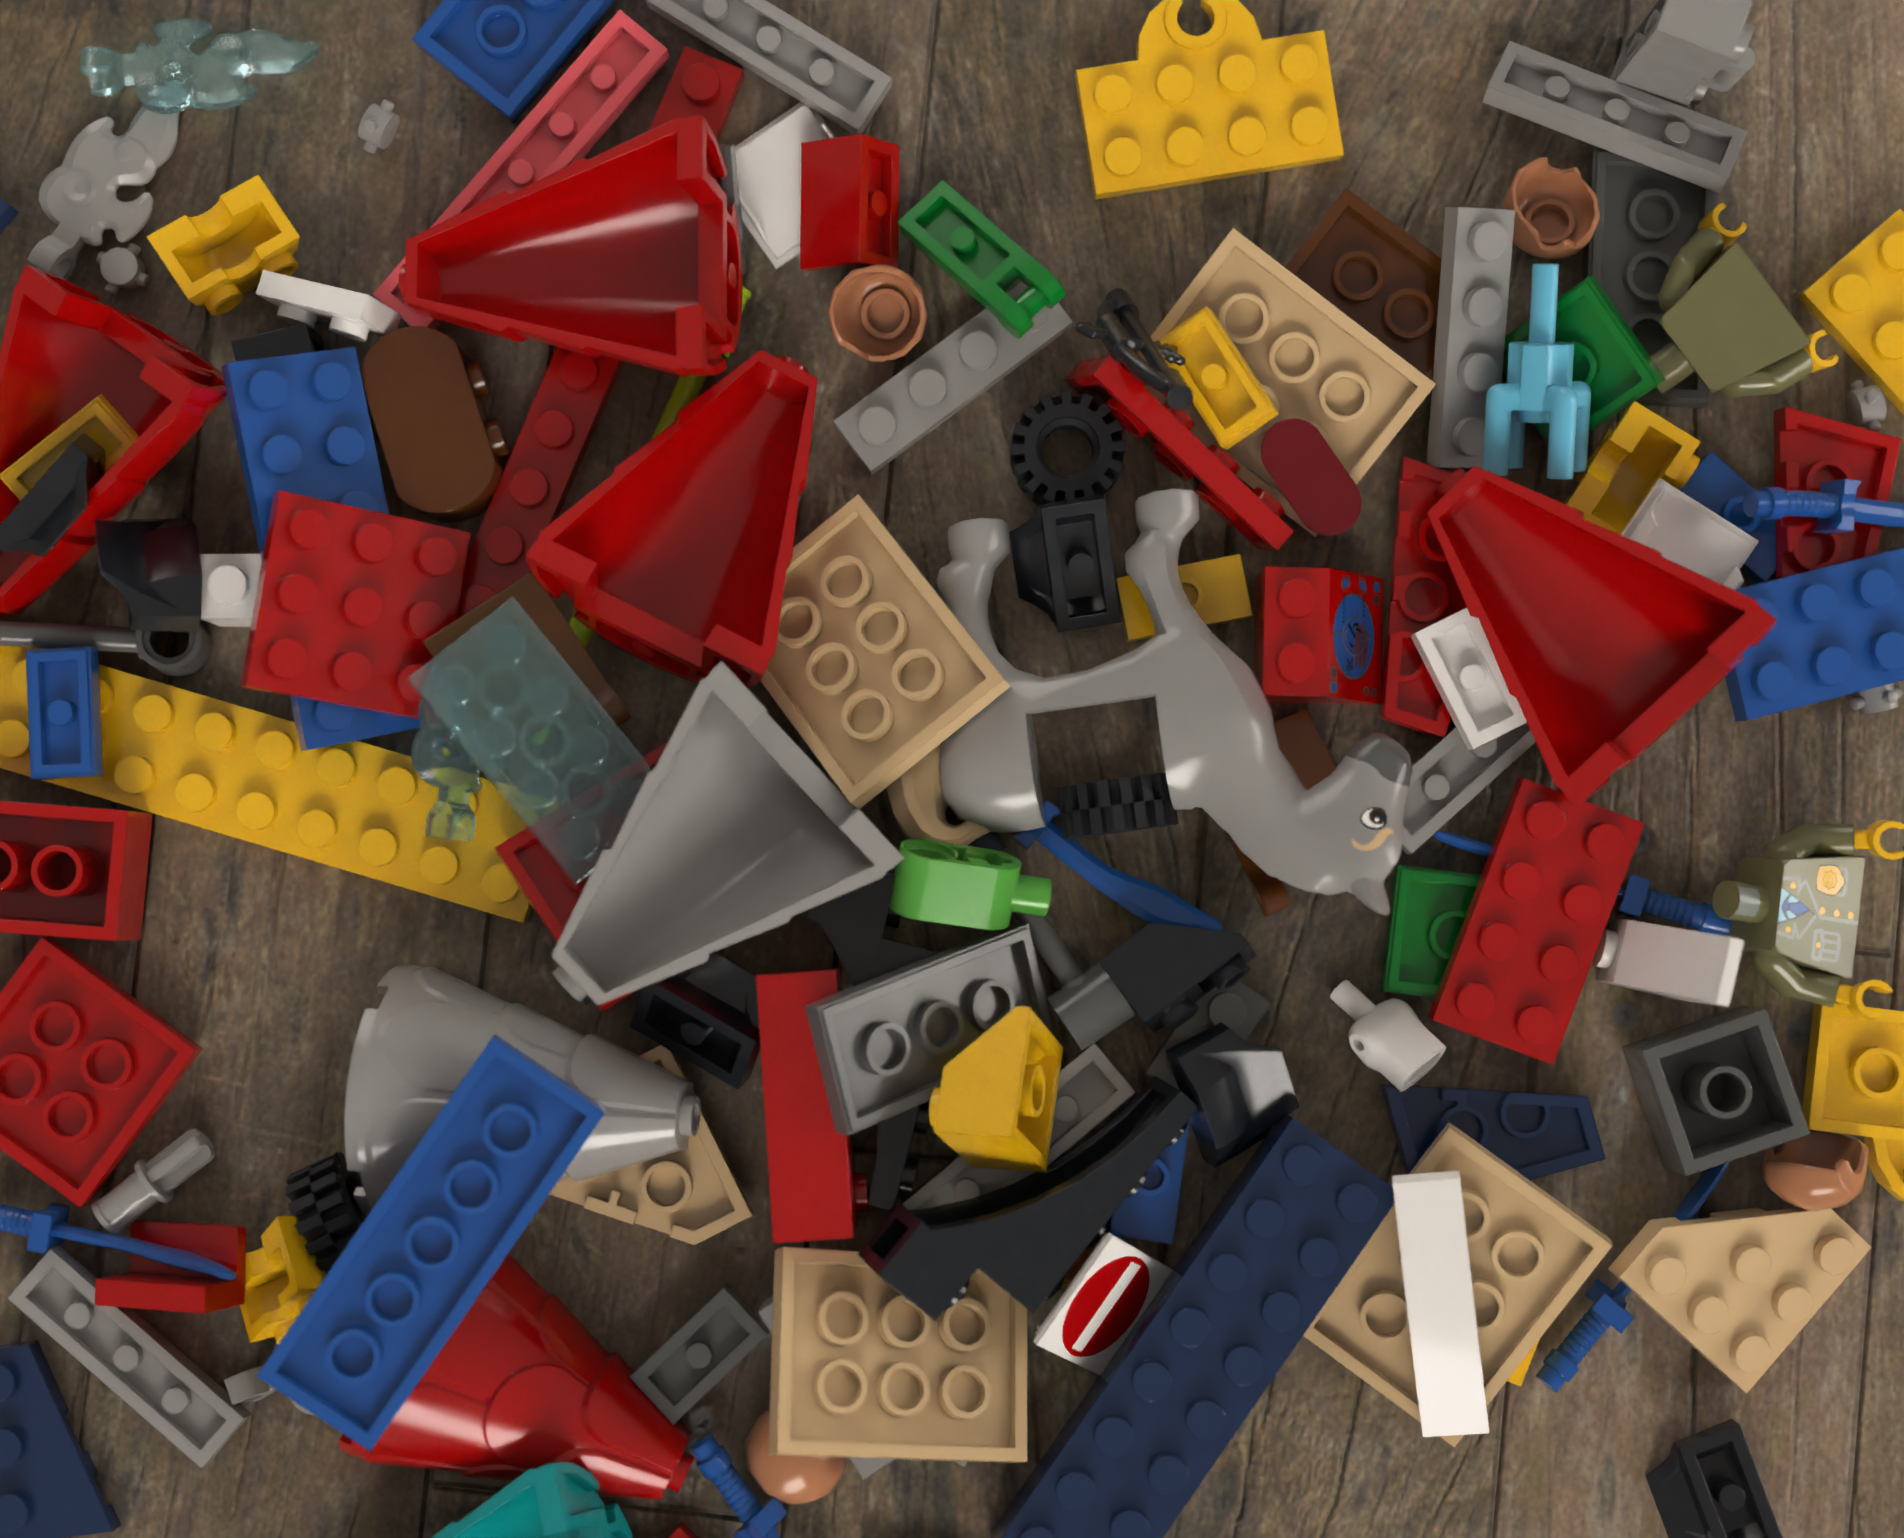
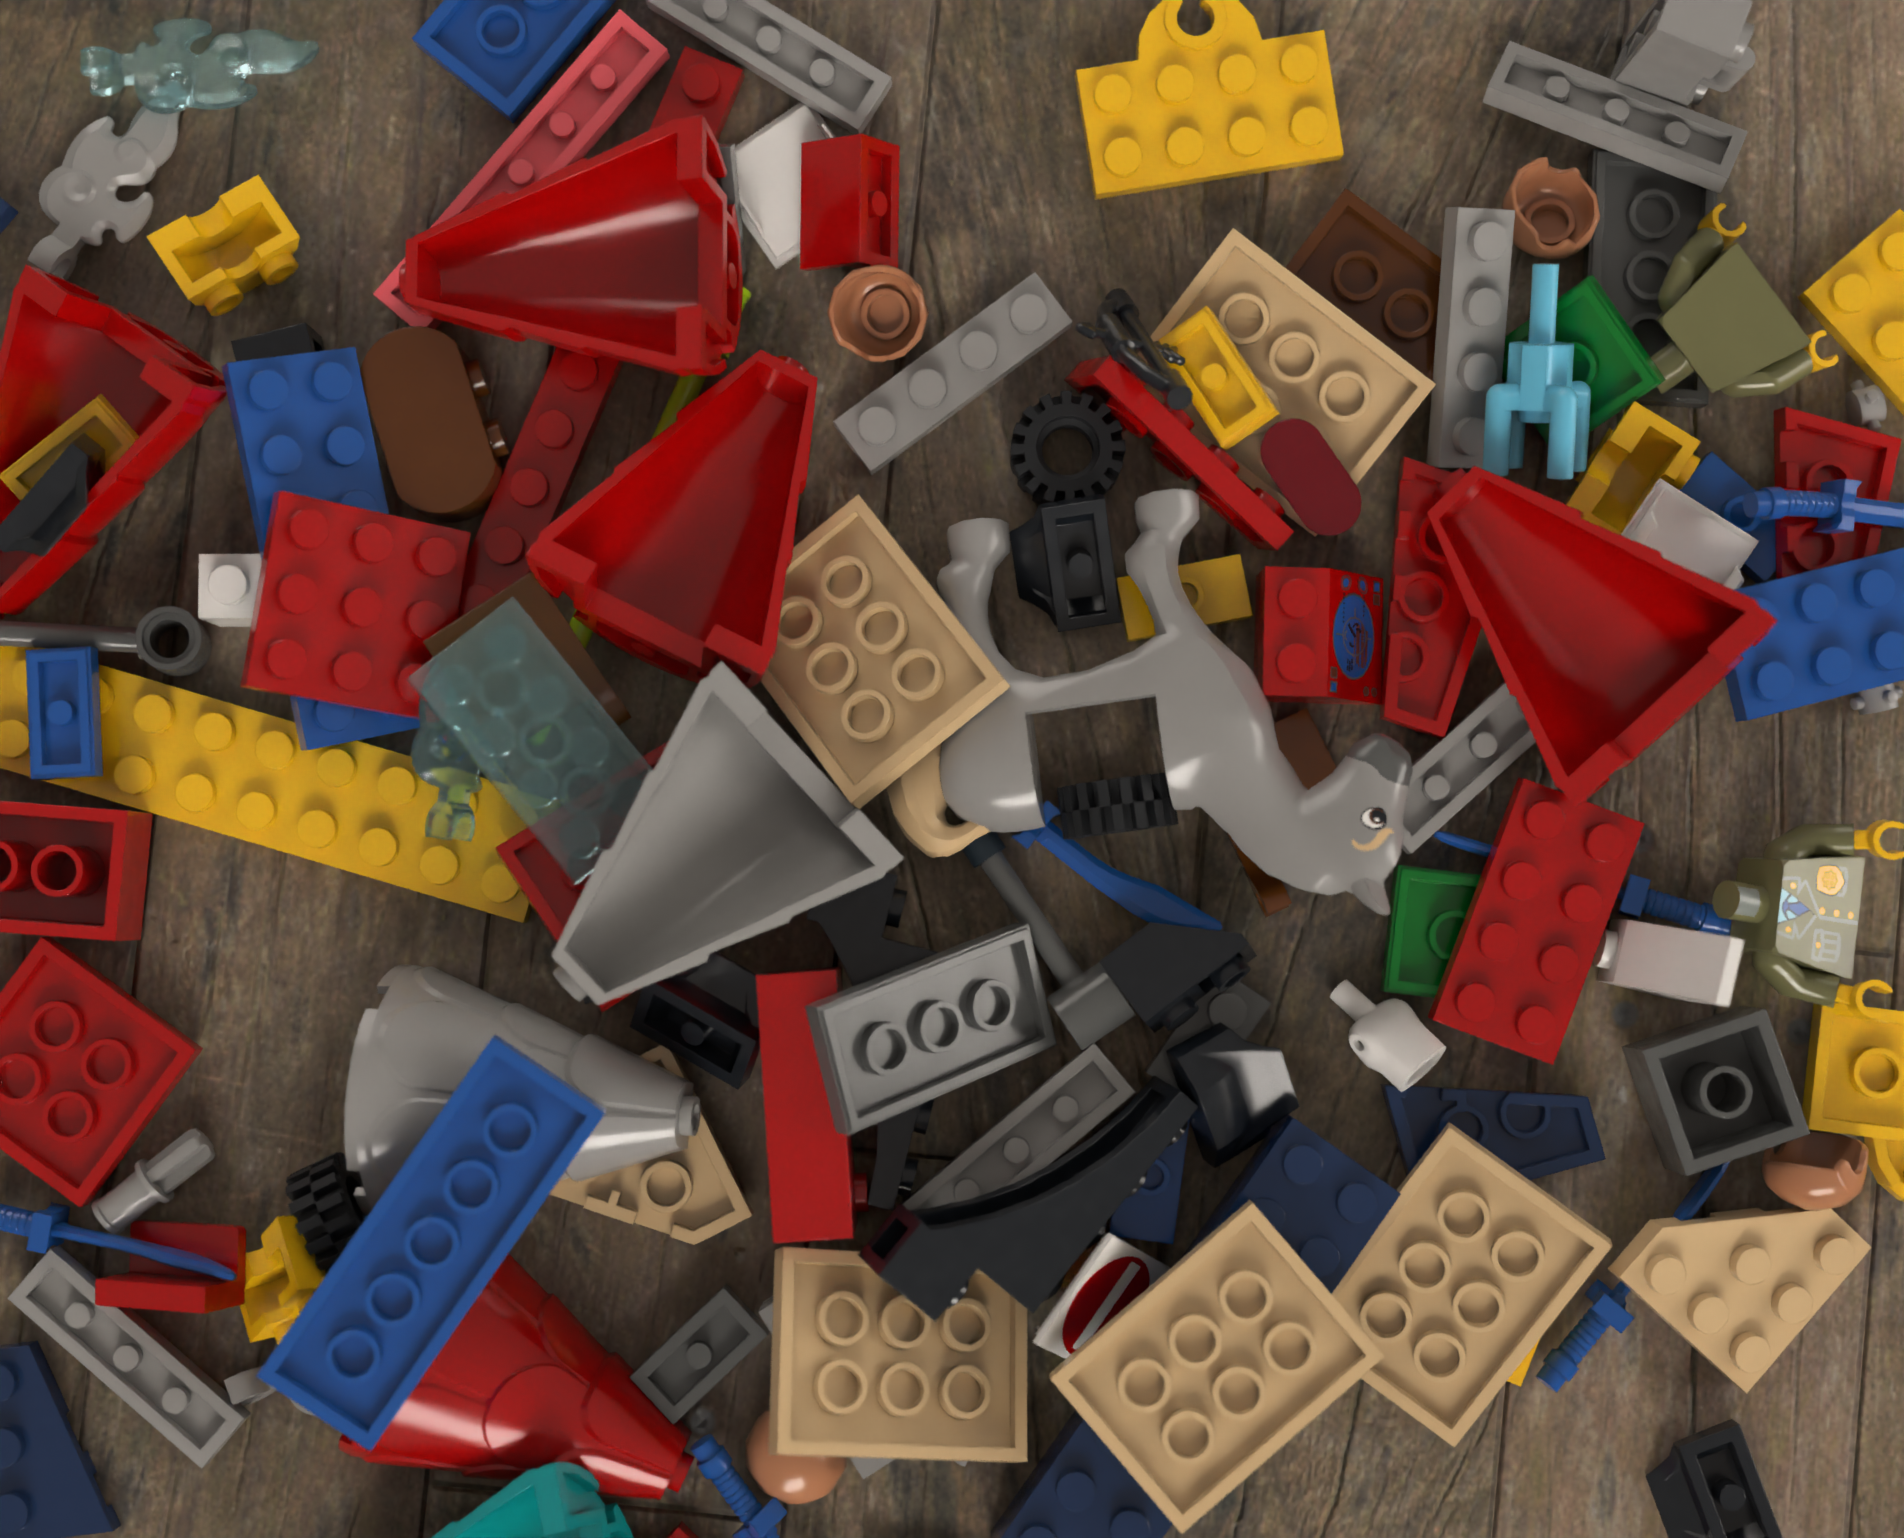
(122, 269): light grey piece -> none
(155, 570): black slope -> none
(347, 311): white plate -> none
(378, 126): light grey piece -> none
(964, 886): bright green piece -> none
(980, 258): green plate -> none
(1001, 1095): yellow slope -> none
(1215, 1366): none -> tan plate
(1440, 1303): white slope -> none
(1468, 678): white plate -> none

